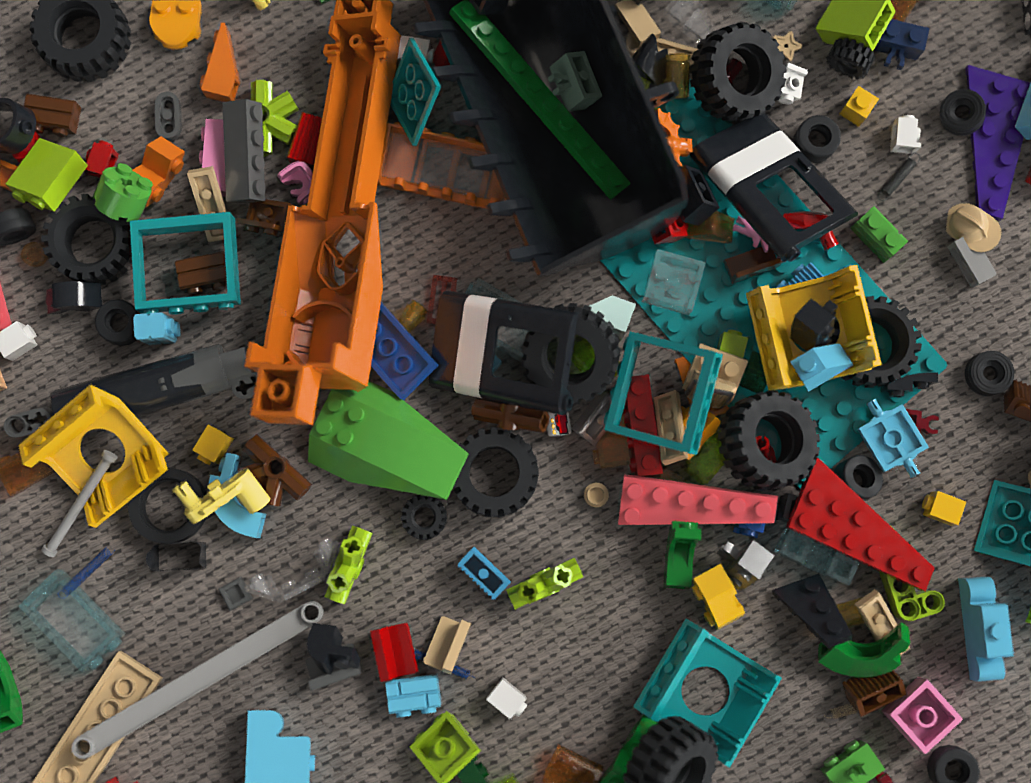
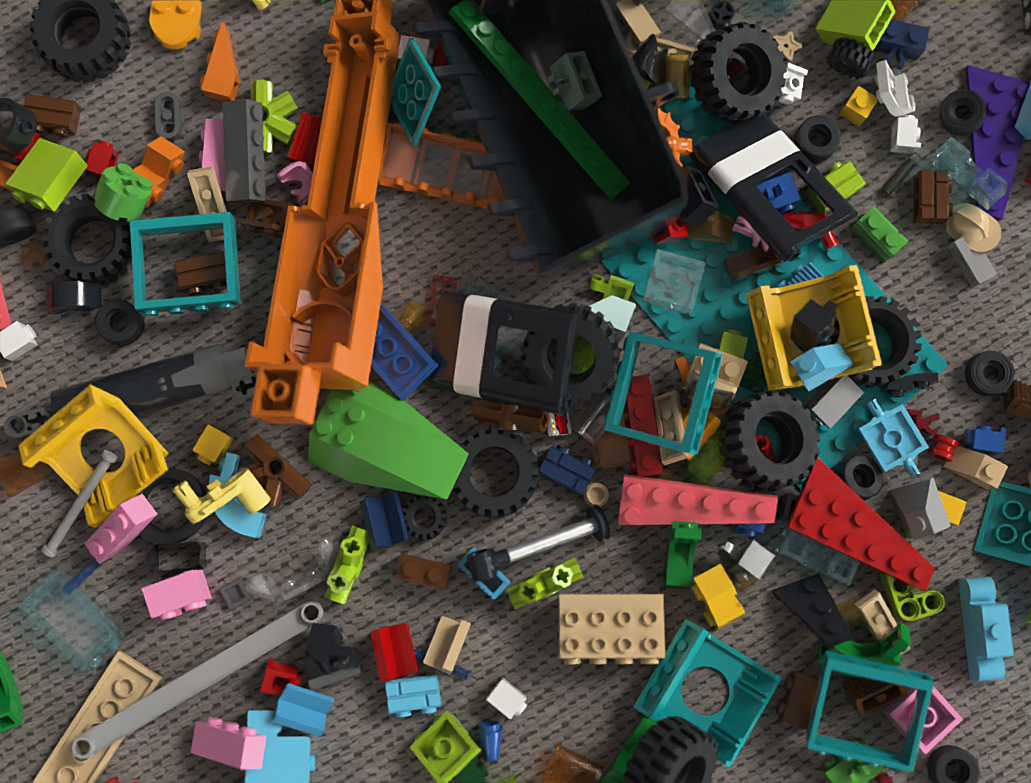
(120, 528): none -> bright pink brick
(156, 328): medium azure brick -> none
(176, 593): none -> bright pink brick
(228, 743): none -> bright pink brick
(273, 683): none -> red brick
(302, 709): none -> dark azure panel
(384, 520): none -> dark blue panel
(423, 571): none -> reddish brown brick
(486, 562): none -> piece
(490, 739): none -> blue cone
(566, 470): none -> dark blue brick
(611, 628): none -> tan brick
(615, 286): none -> lime plate
(722, 9): none -> black wheel
(781, 192): none -> blue brick
(798, 699): none -> reddish brown brick
(833, 400): none -> light grey hinge
(844, 179): none -> lime brick
(871, 755): none -> teal window
(893, 91): none -> white slope
(920, 509): none -> light grey slope
(932, 197): none -> reddish brown brick
(942, 447): none -> red wheel
(976, 467): none -> tan slope
(981, 185): none -> clear light blue arch
(985, 440): none -> blue brick

